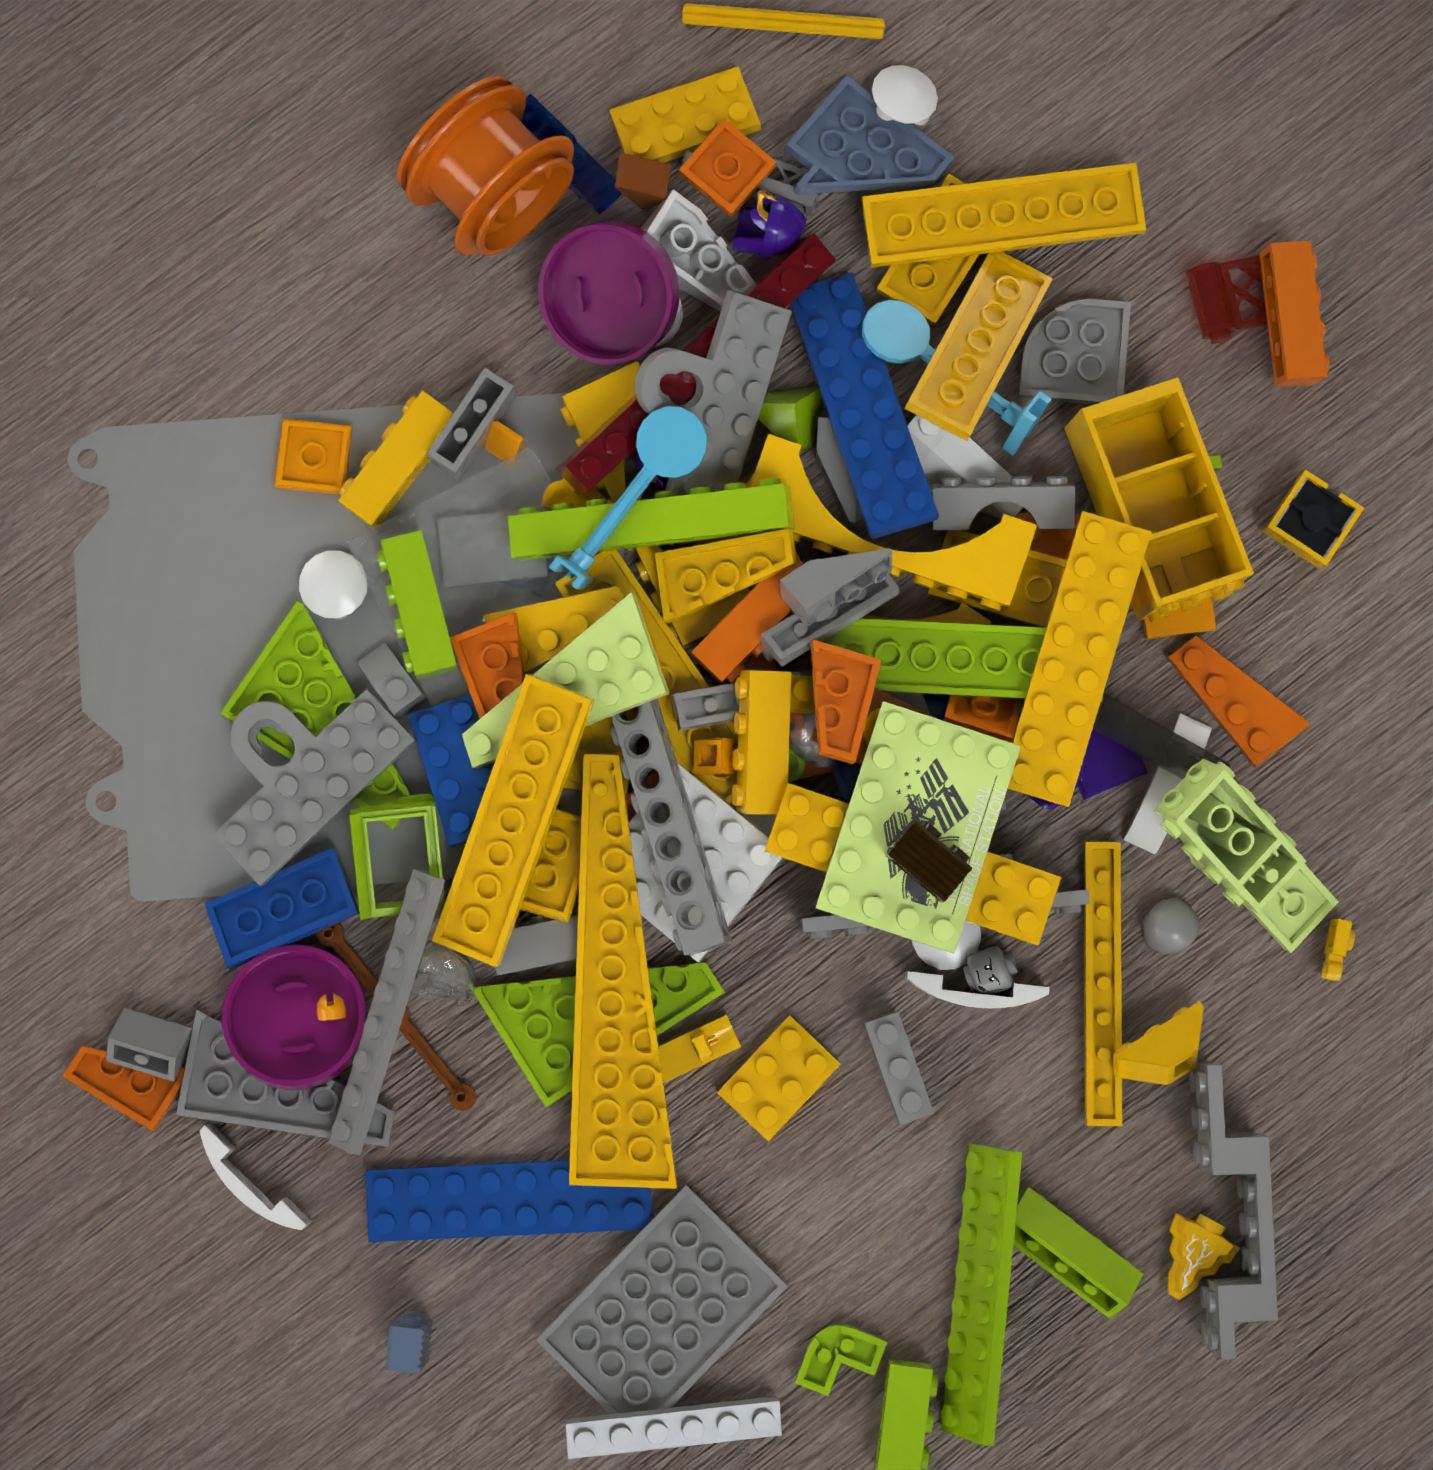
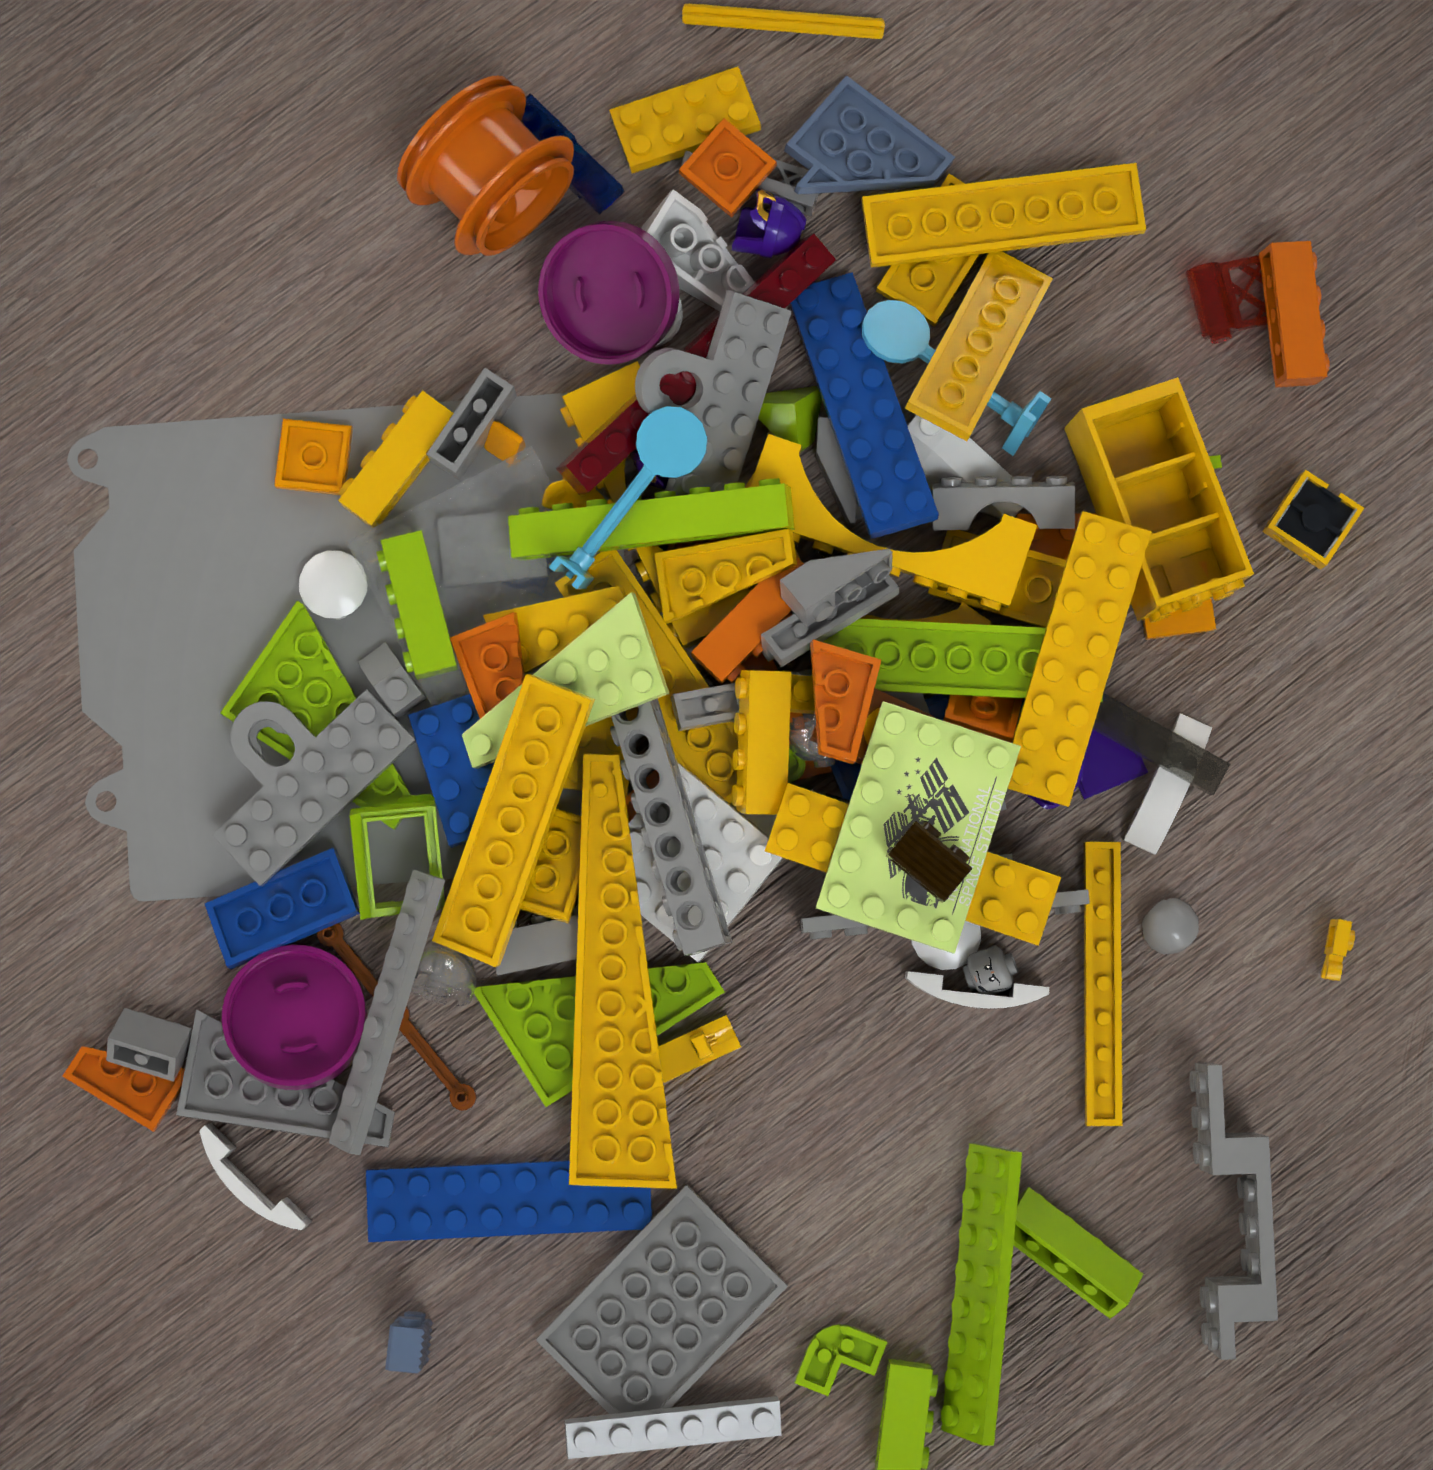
(331, 1010): light orange hinge -> none
(642, 180): dark orange slope -> none
(714, 756): light orange slope -> none
(778, 1078): yellow plate -> none
(898, 1068): light grey brick -> none
(904, 95): white dish -> none
(1077, 353): light grey plate -> none
(1164, 1050): yellow slope -> none
(1196, 1252): yellow rock -> none
(1241, 706): orange wing -> none
(1245, 852): yellowish green wedge -> none

